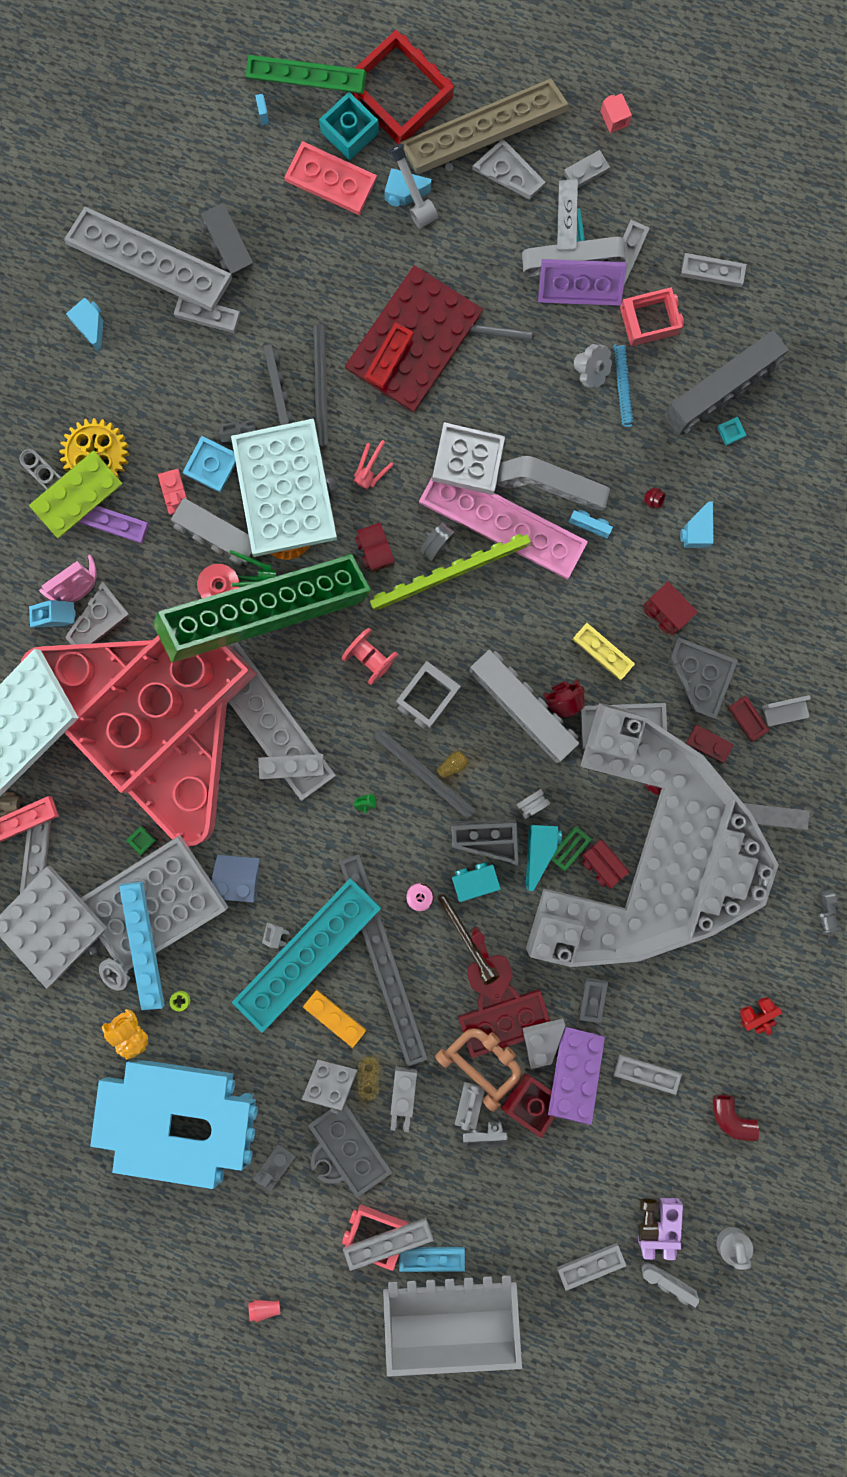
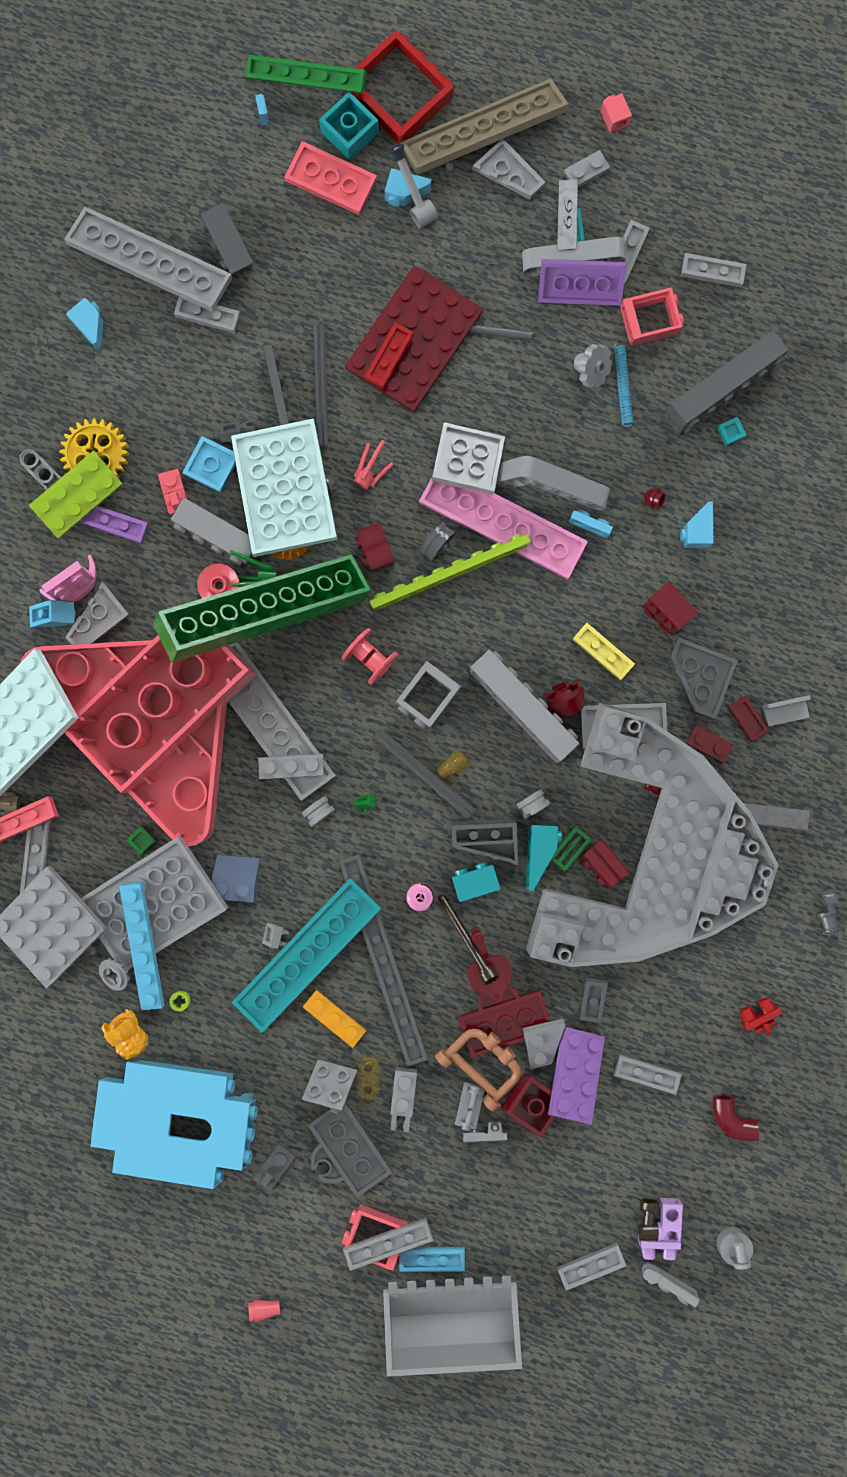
(318, 811): none -> light grey wheel

